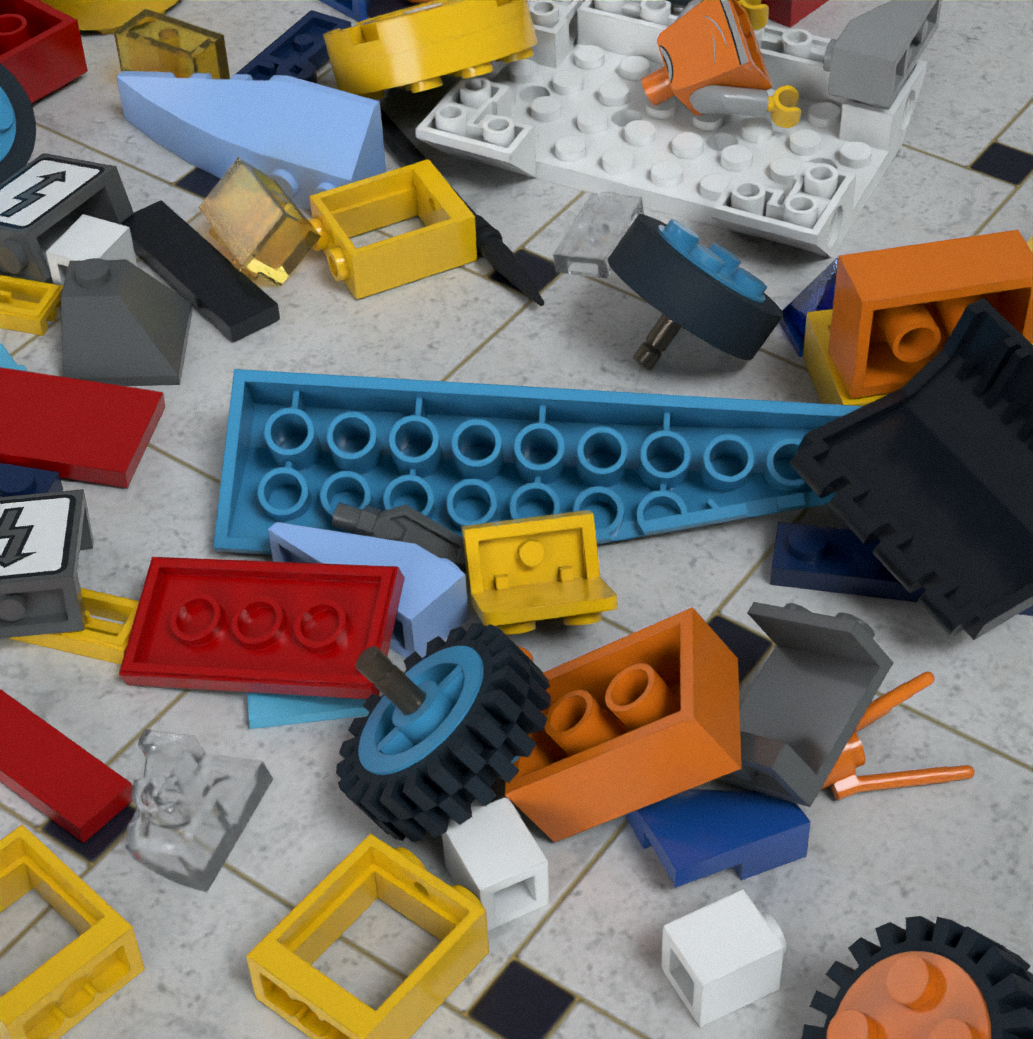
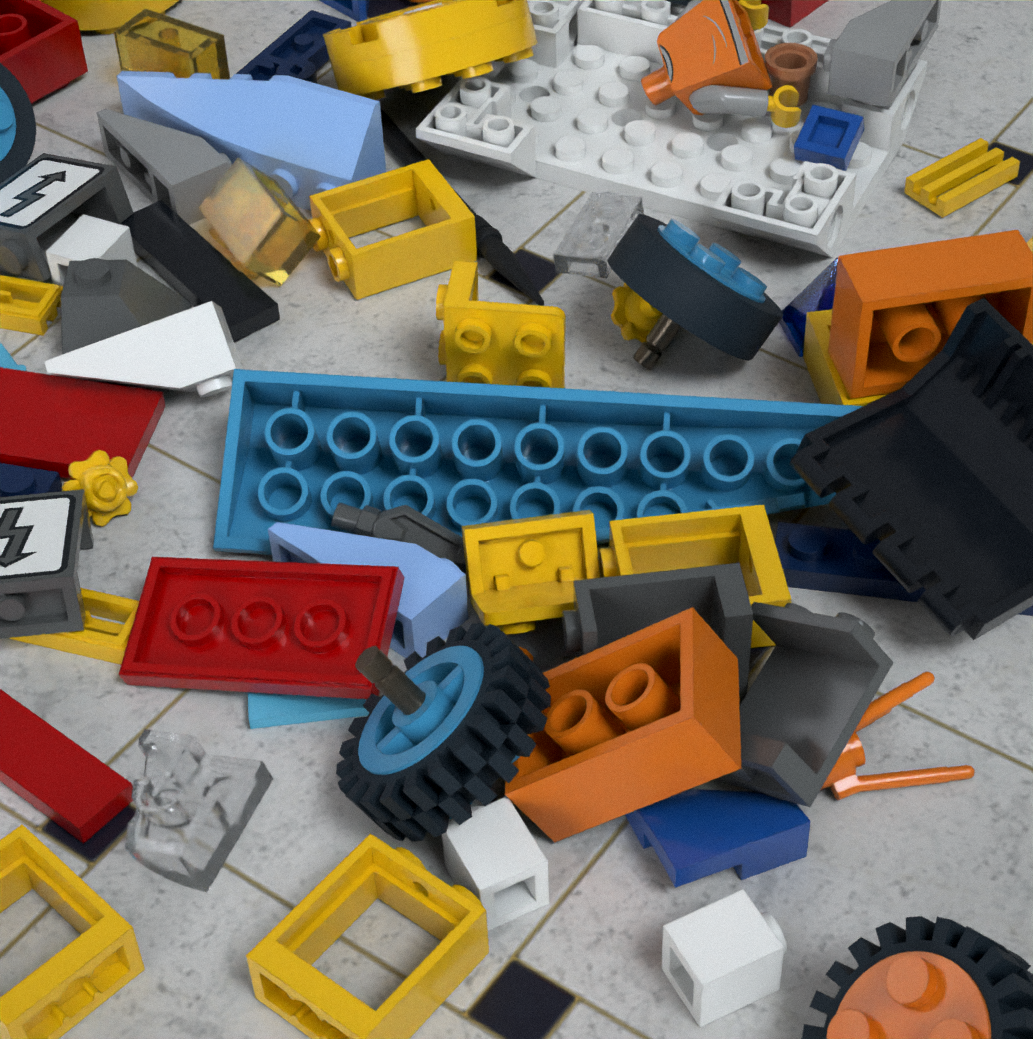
(104, 485): none -> yellow plant
(163, 161): none -> light grey slope
(173, 353): none -> white slope
(497, 339): none -> yellow bracket
(627, 603): none -> dark grey panel
(633, 314): none -> yellow plant
(701, 541): none -> yellow window
(792, 66): none -> nougat piece
(829, 137): none -> blue plate
(955, 172): none -> yellow tile

